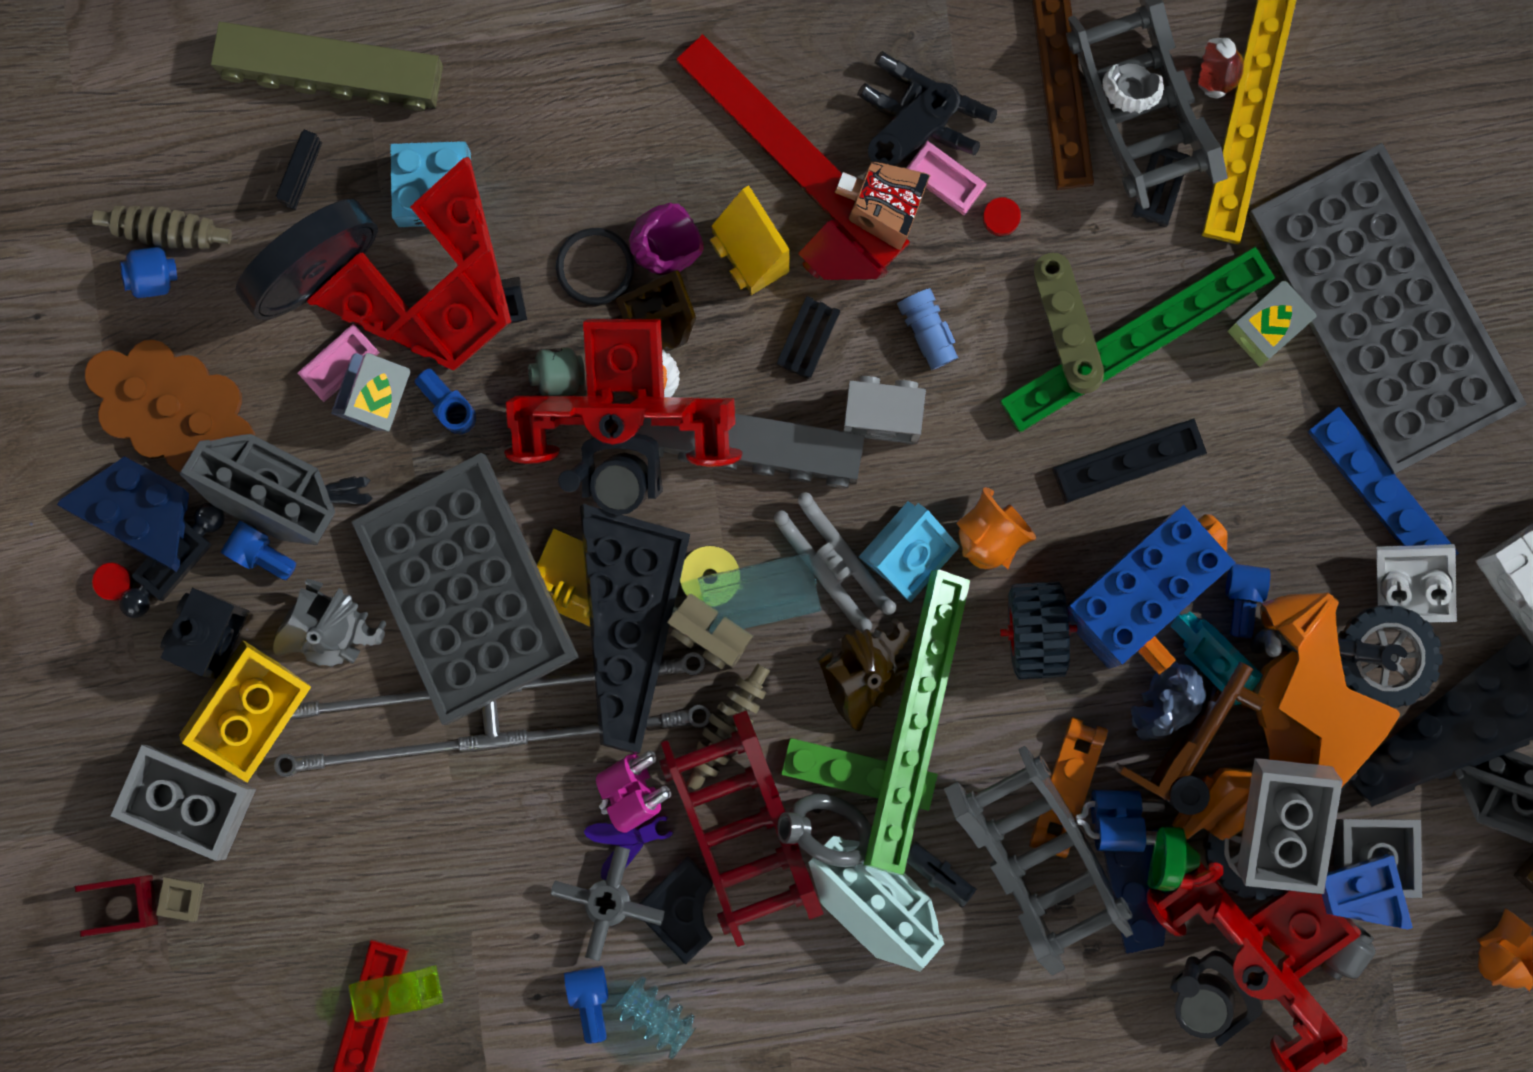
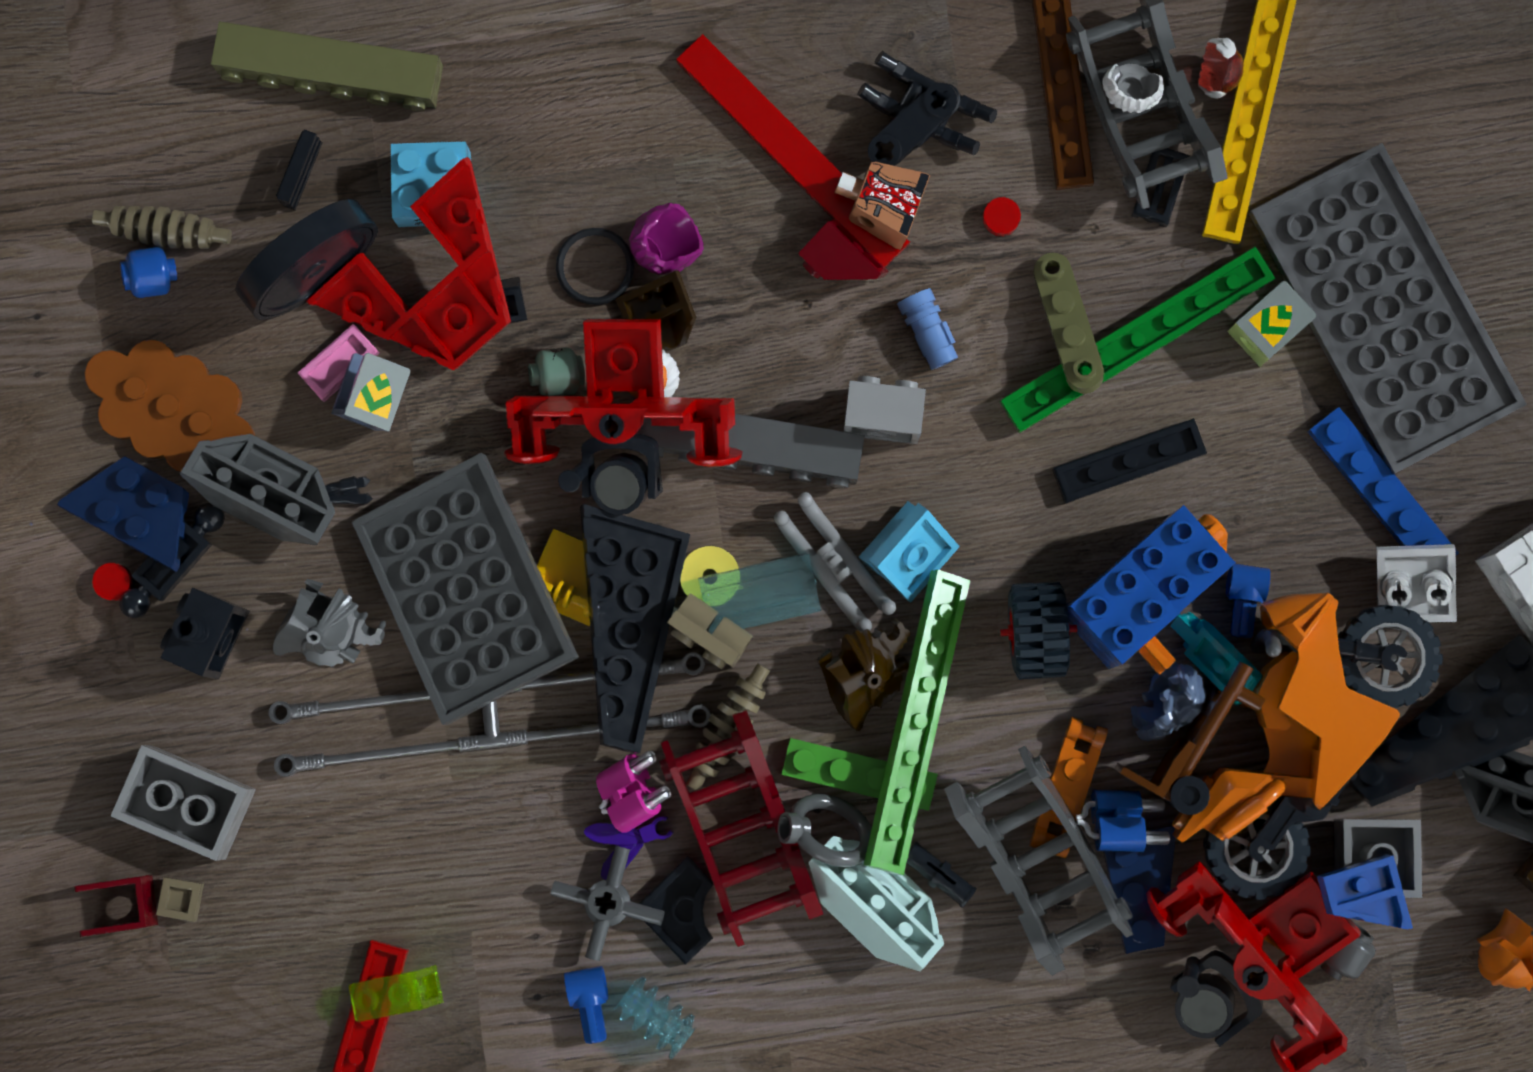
(244, 711): yellow slope -> none
(252, 548): blue axle -> none
(444, 401): blue axle -> none
(750, 243): yellow slope -> none
(821, 308): black tile -> none
(948, 178): bright pink tile -> none
(992, 534): orange helmet -> none
(1173, 861): green piece -> none
(1289, 826): light grey brick -> none

